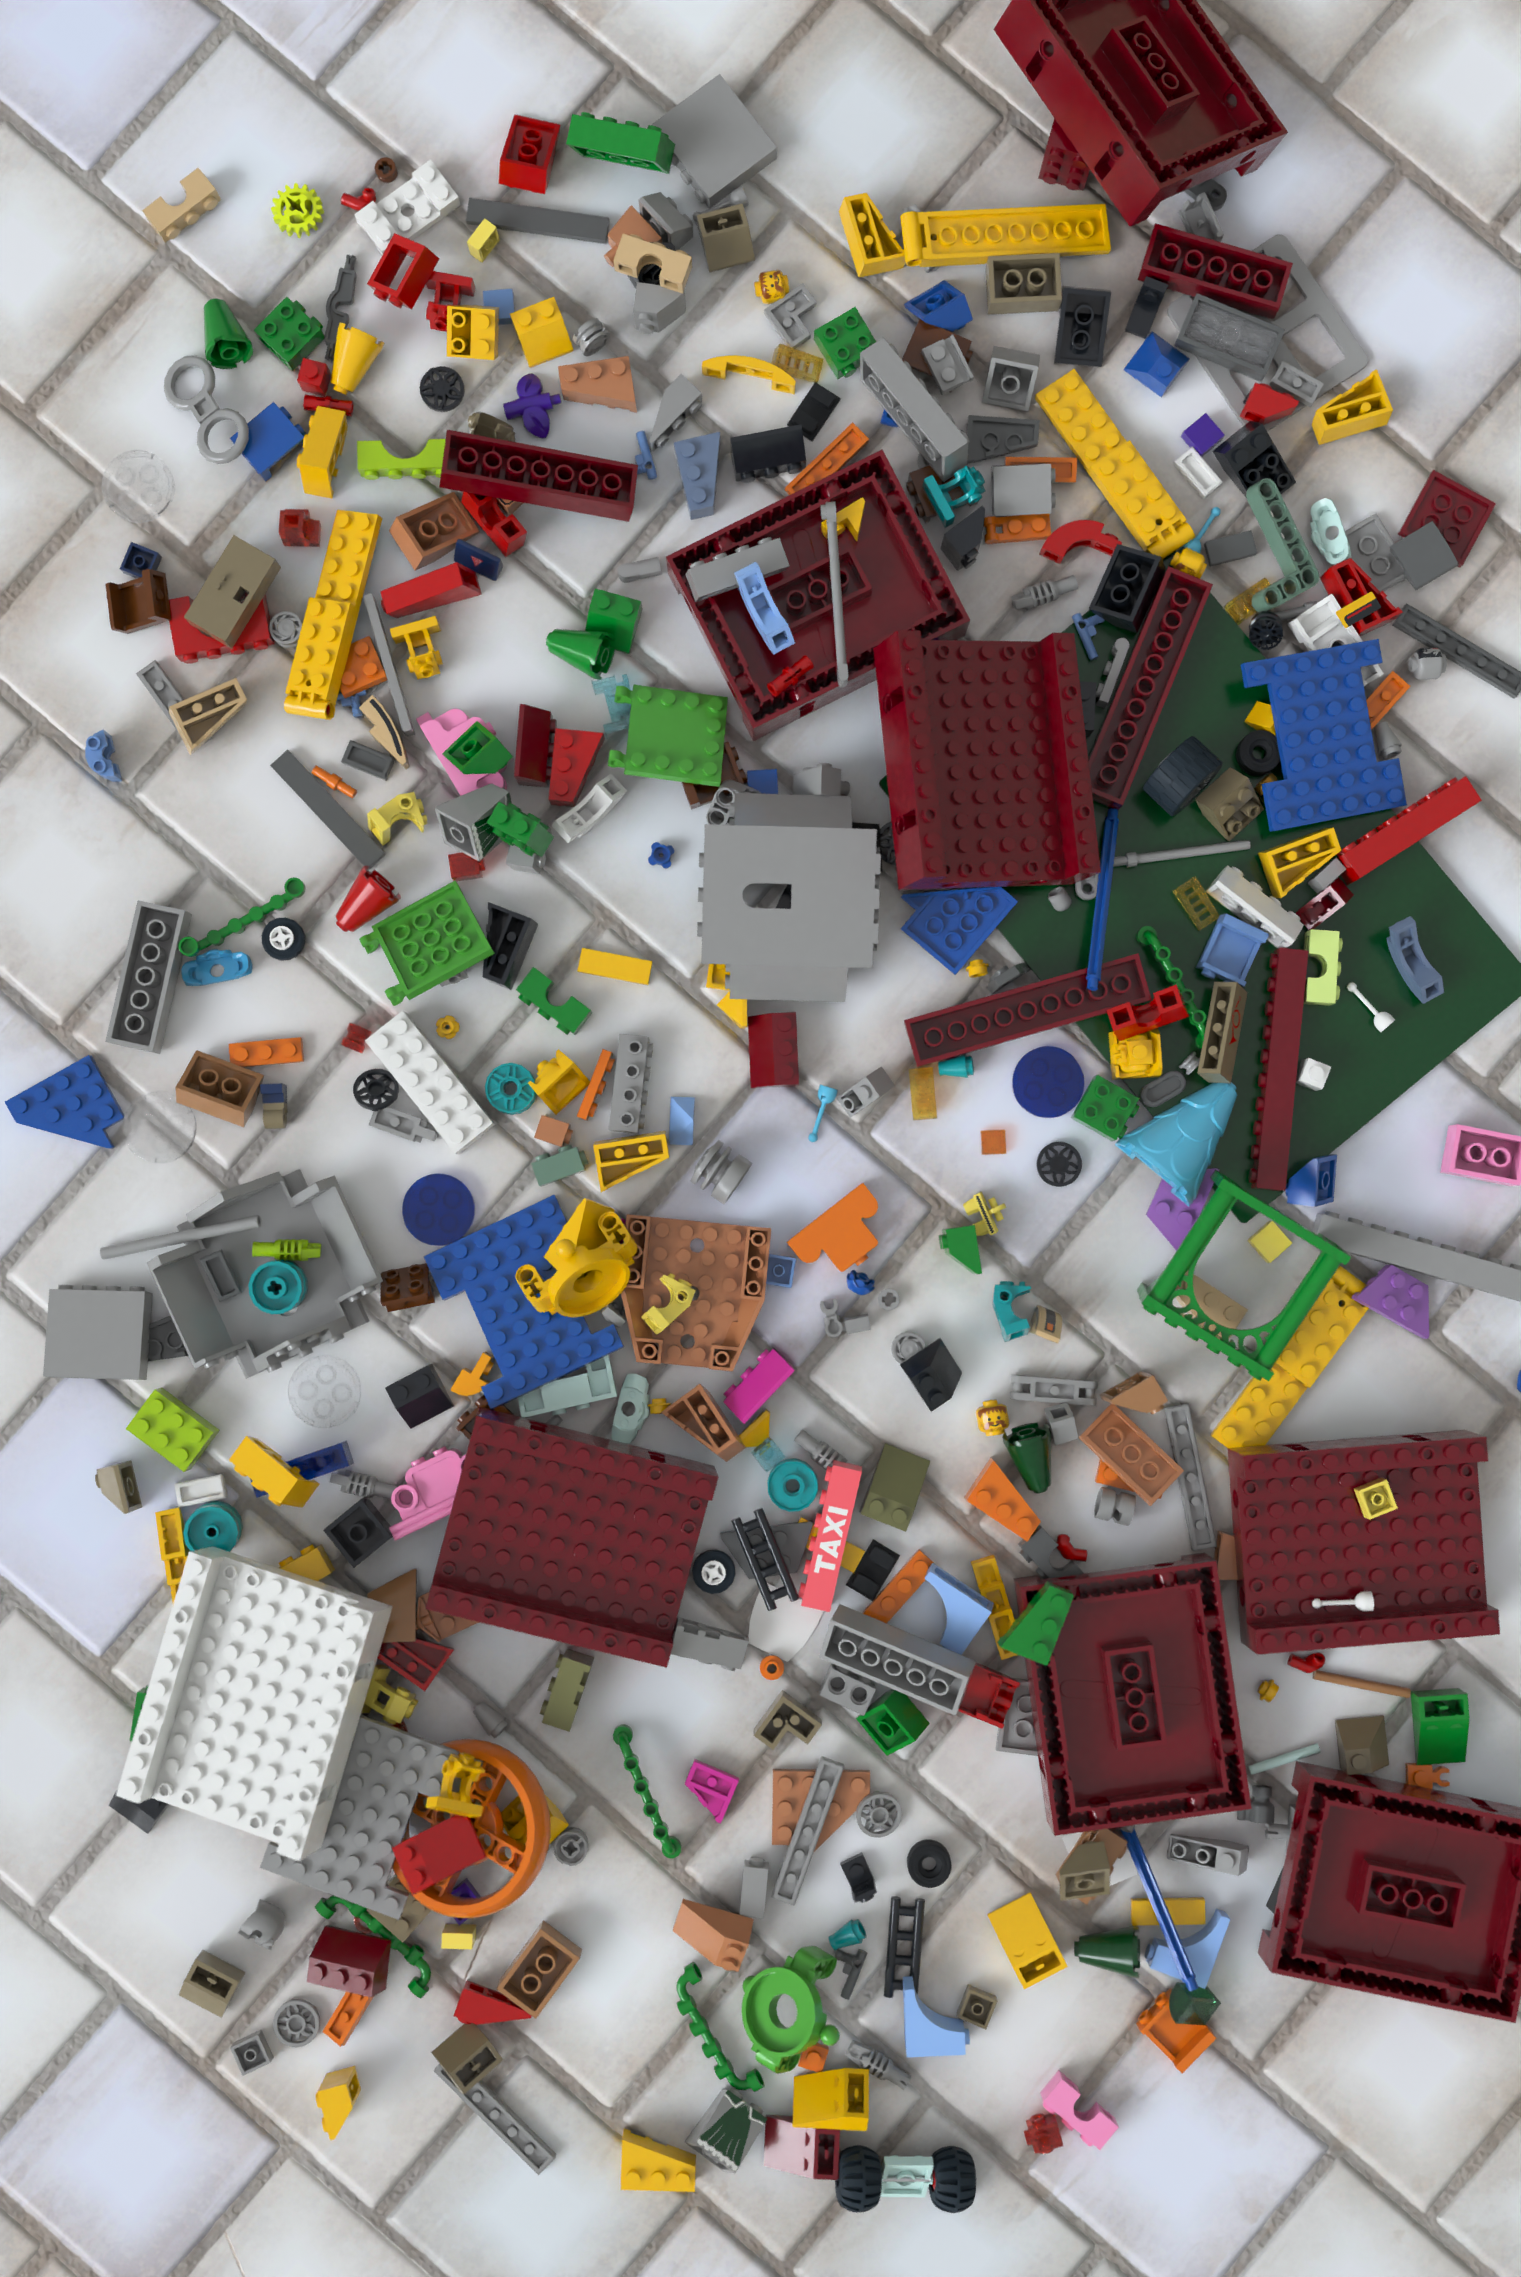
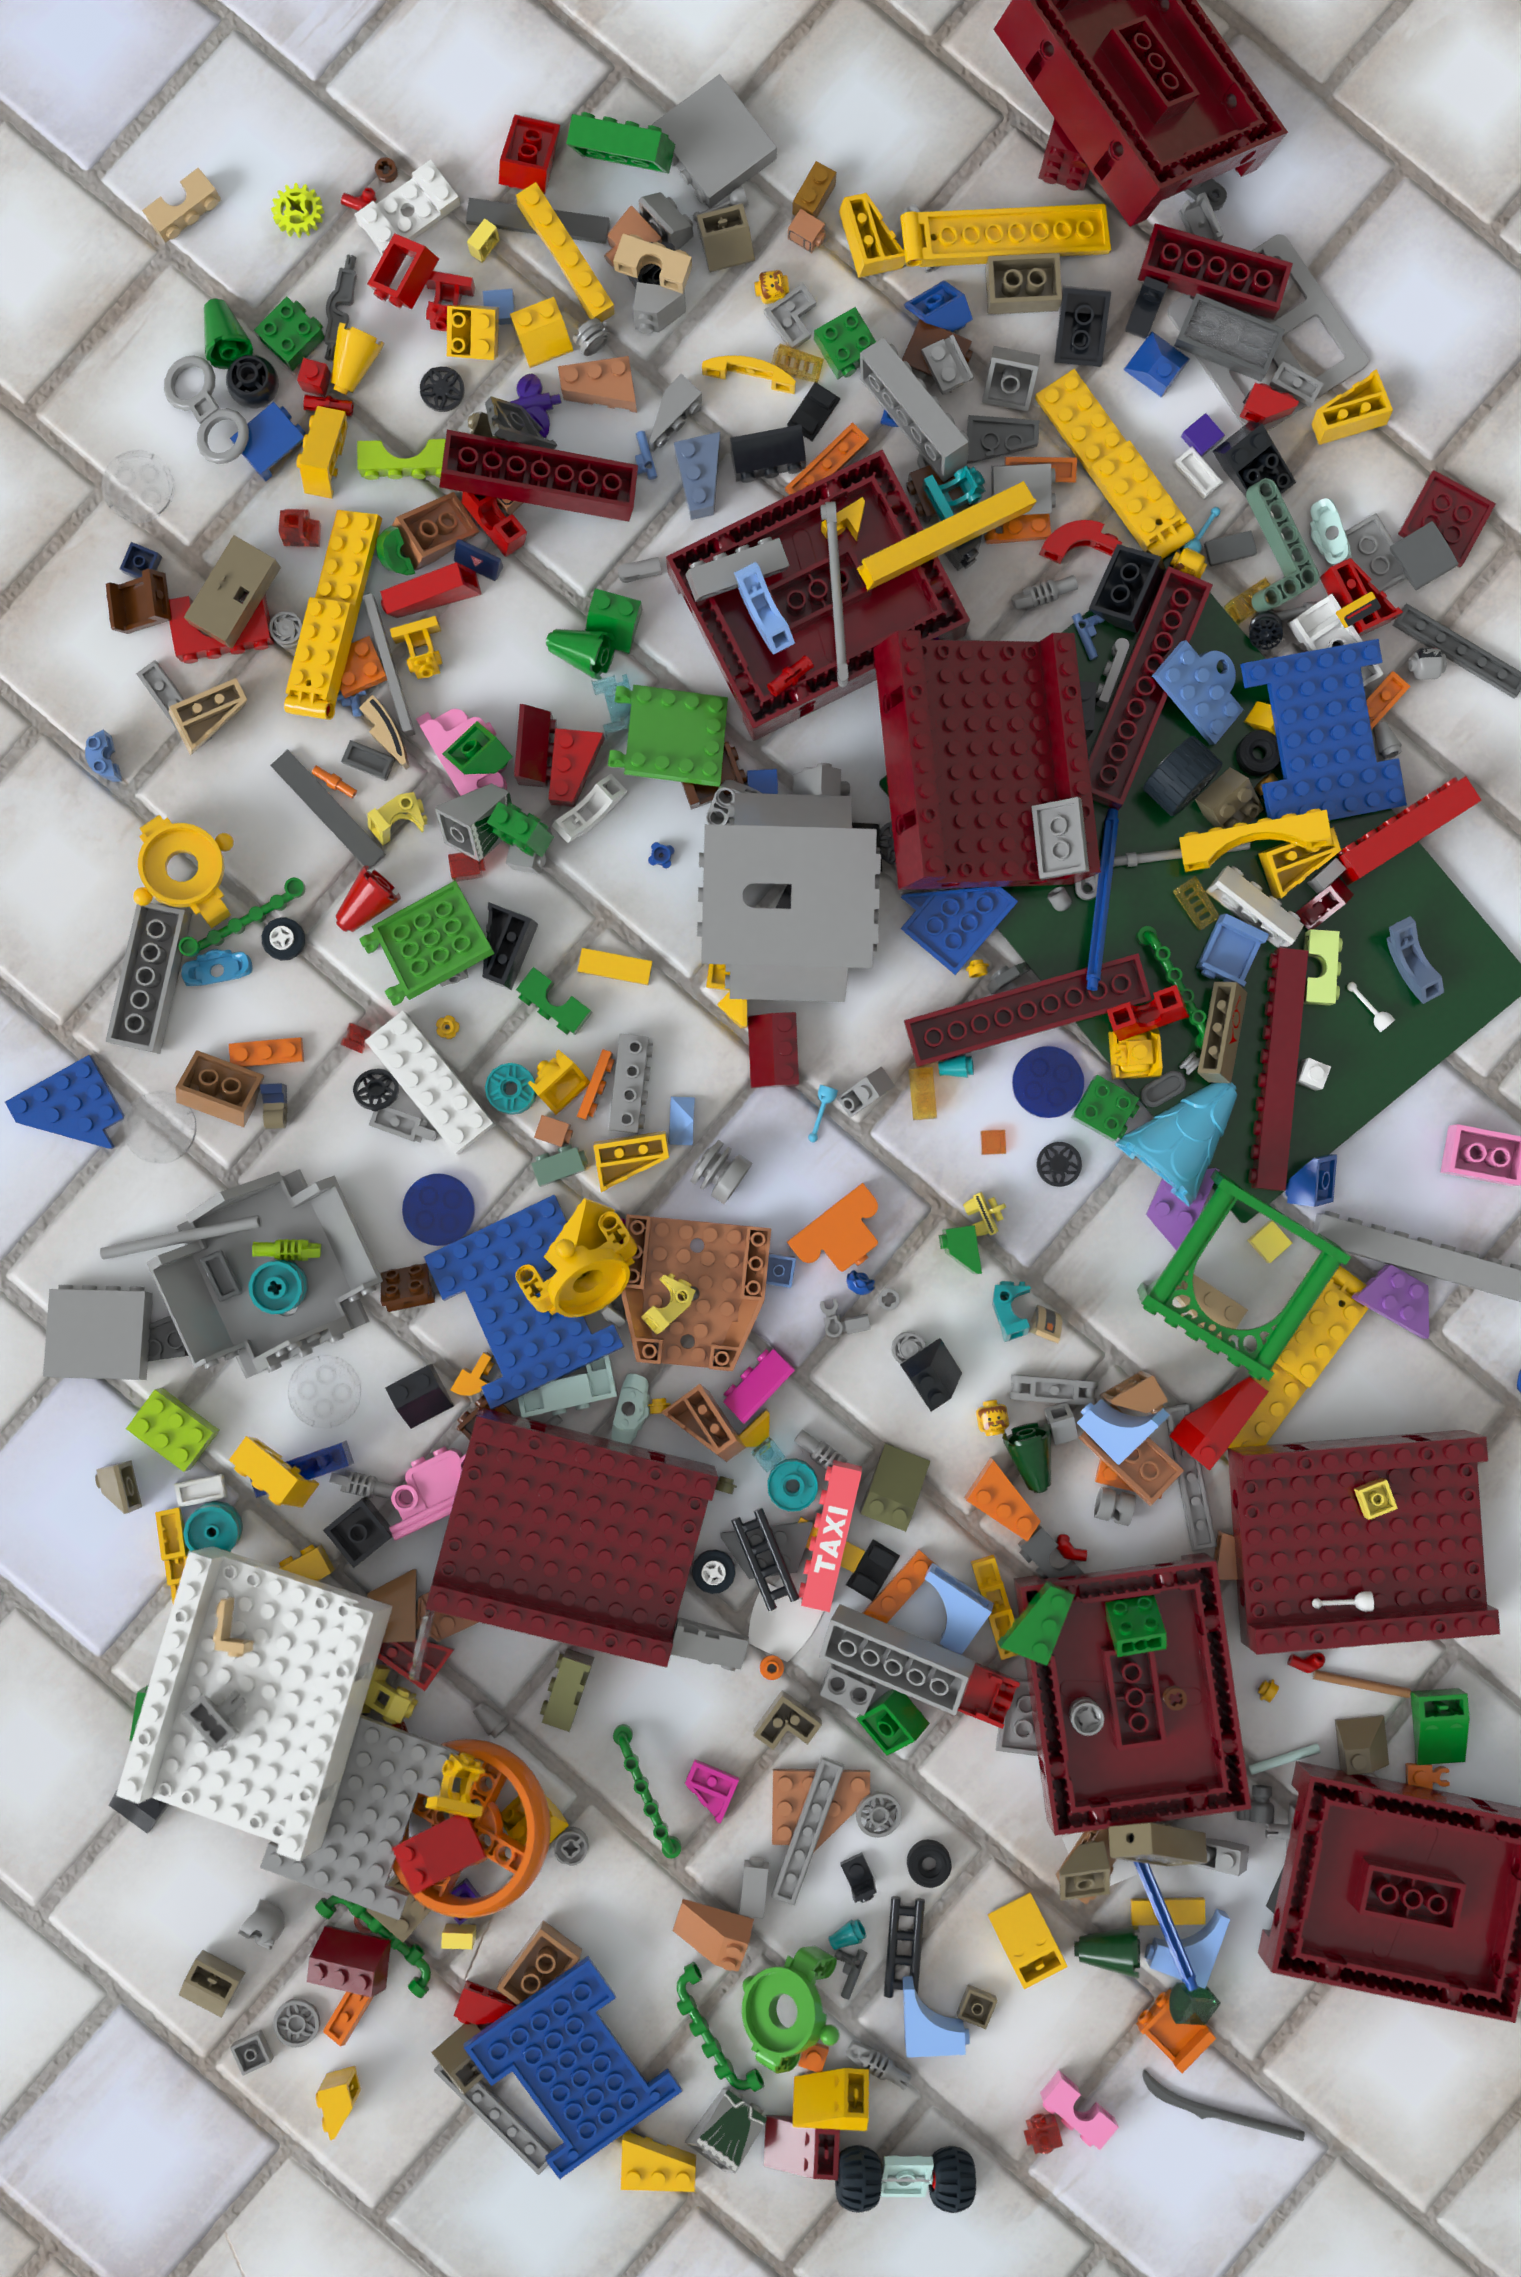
(202, 892): none -> yellow piece
(213, 1720): none -> light grey brick
(221, 1636): none -> tan bracket
(259, 393): none -> black wheel
(389, 554): none -> green cylinder
(422, 1645): none -> clear tile
(515, 423): none -> dark grey wing
(566, 253): none -> yellow arch
(571, 2065): none -> blue piece
(725, 1485): none -> olive plate
(806, 231): none -> nougat brick
(815, 190): none -> pearl gold brick
(946, 535): none -> yellow tile
(1060, 838): none -> light grey plate
(1086, 1716): none -> light grey wheel
(1118, 1432): none -> light blue arch
(1135, 1625): none -> green brick
(1157, 1844): none -> dark tan brick
(1175, 1706): none -> reddish brown bush
(1200, 689): none -> medium blue plate
(1204, 2111): none -> dark grey piece
(1216, 1424): none -> red wedge
(1305, 830): none -> yellow arch

